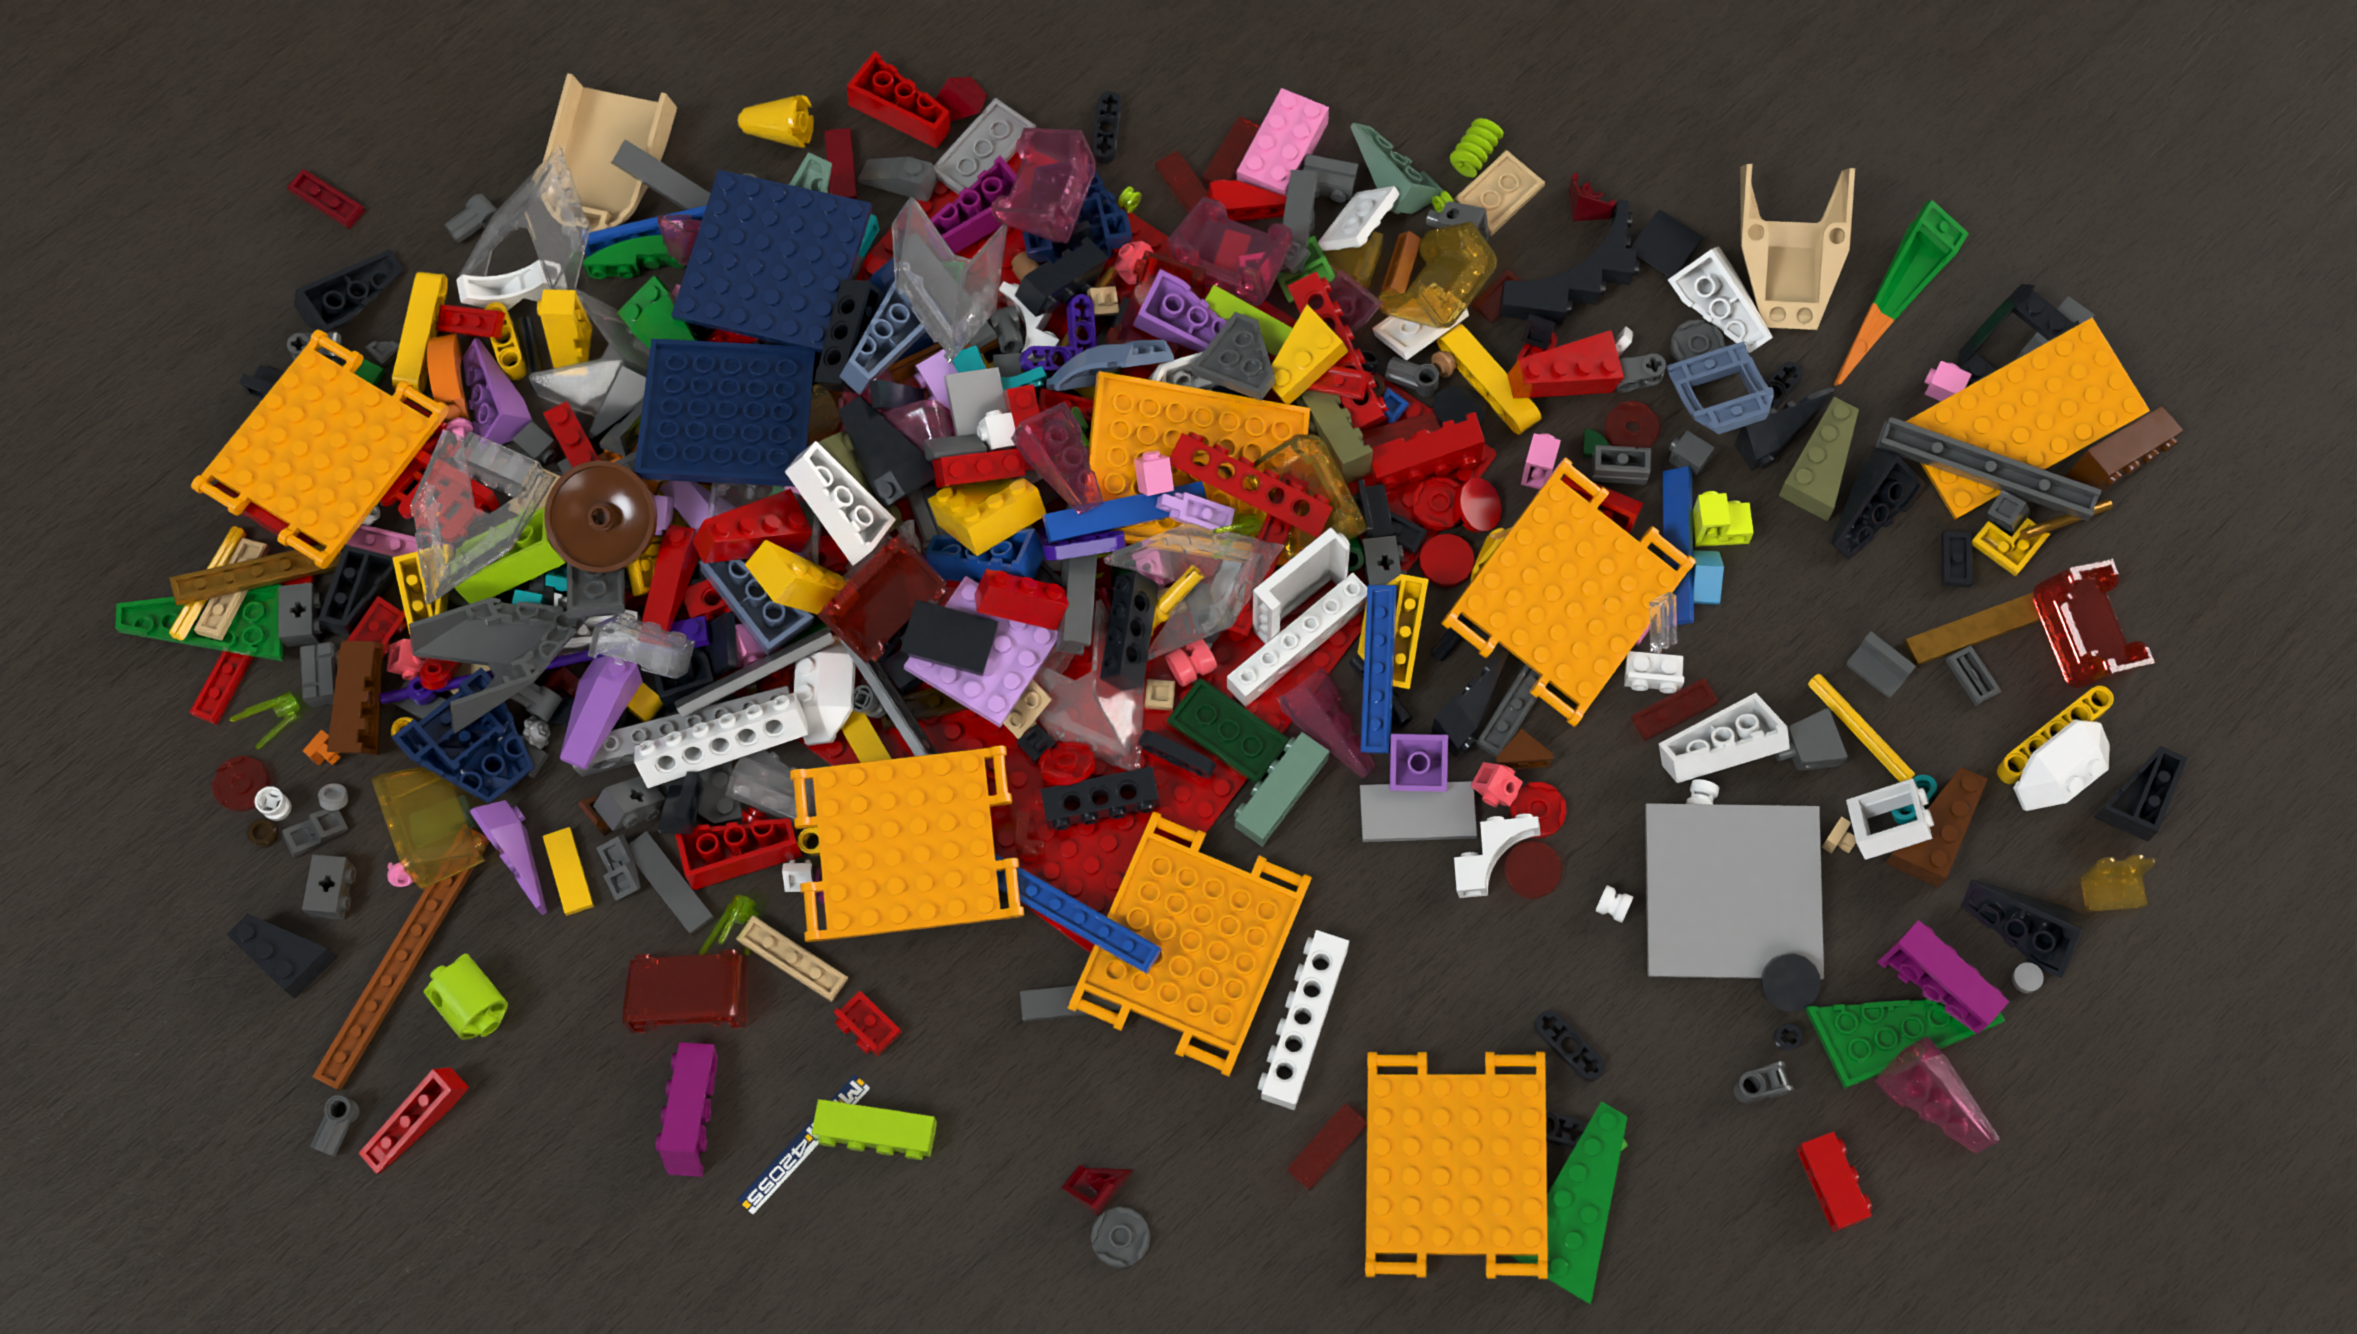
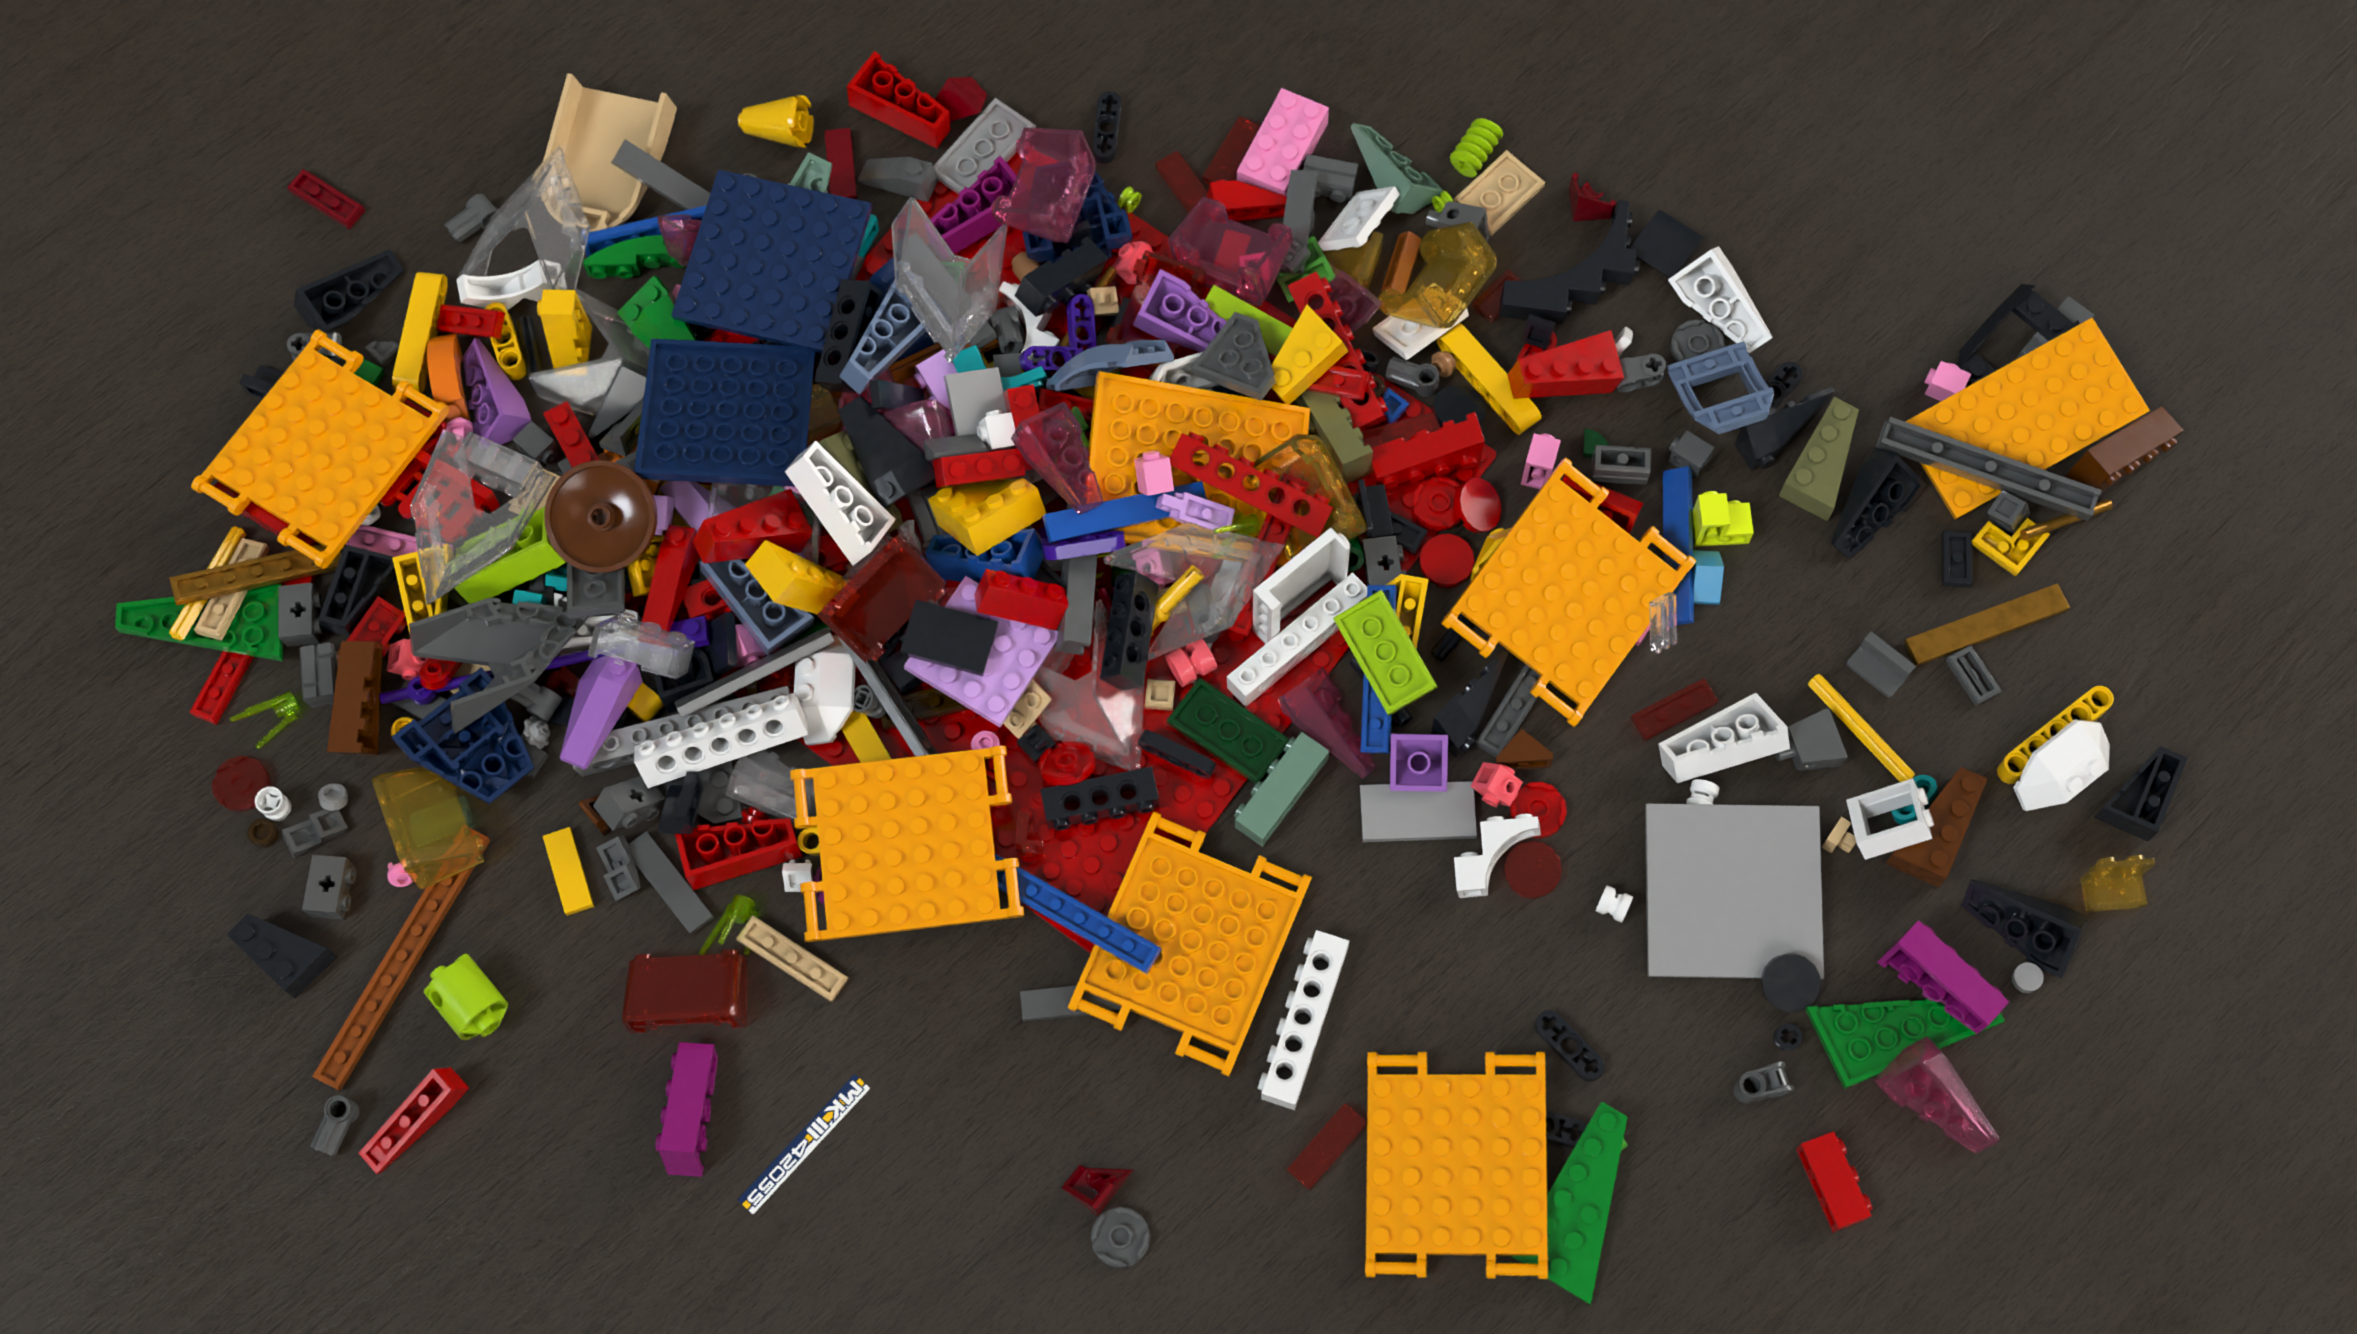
(317, 750): orange tile -> none
(508, 835): medium lavender wedge -> none
(867, 1023): red bracket -> none
(874, 1128): lime brick -> none
(984, 740): none -> bright pink plate
(1385, 652): none -> lime tile
(1632, 412): clear red tile -> none
(1654, 672): white bracket -> none
(1795, 262): tan windscreen -> none
(1921, 255): green plate -> none
(2085, 626): clear red windscreen -> none

